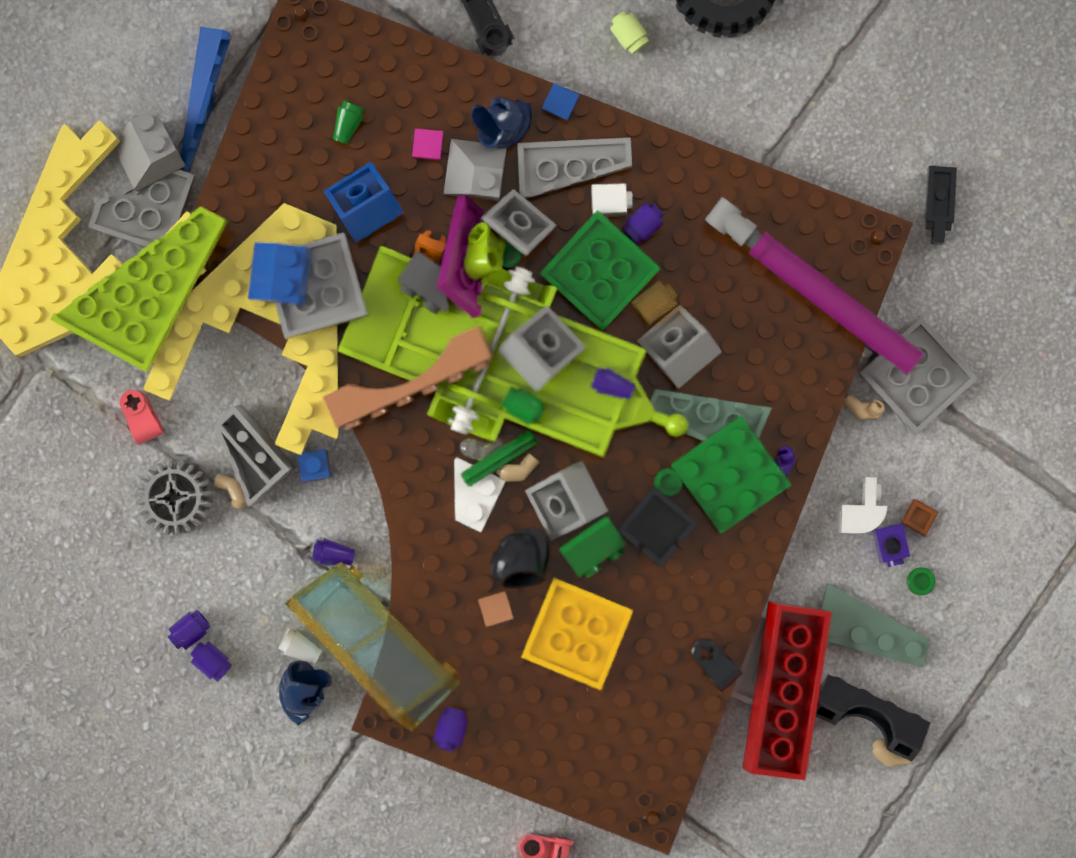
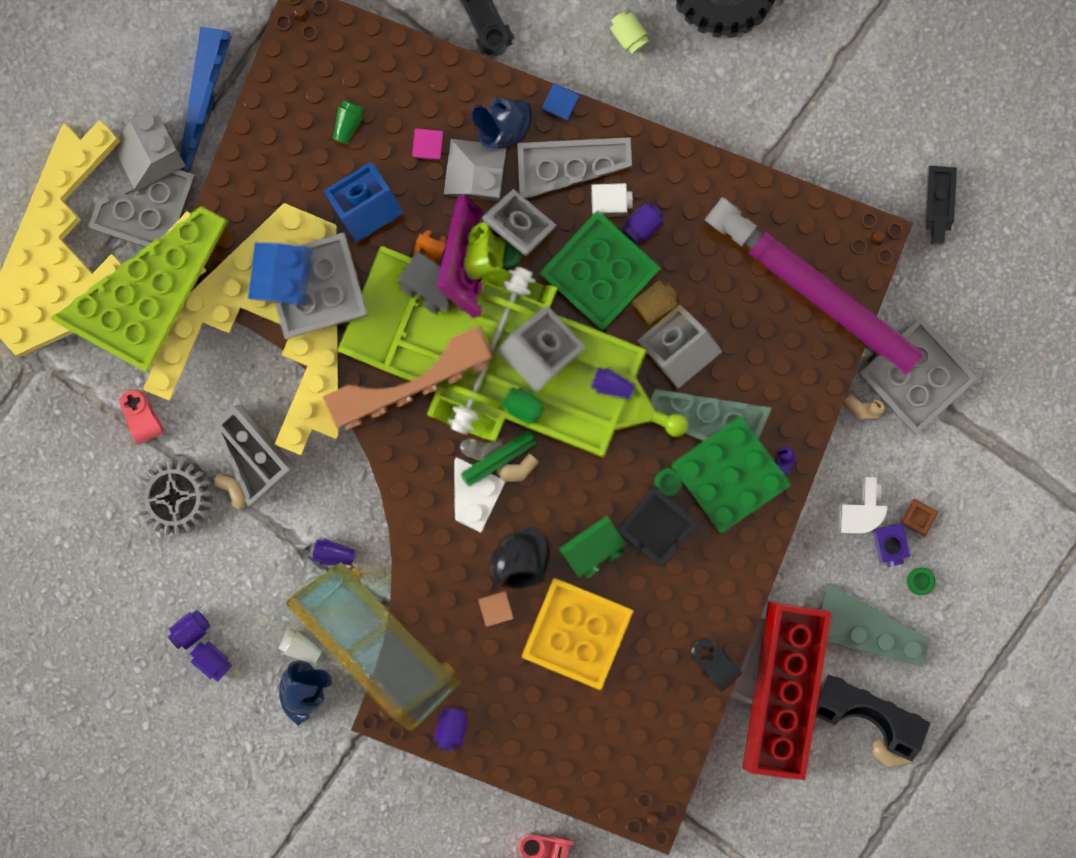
(314, 465): blue brick -> none
(566, 500): light grey slope -> none

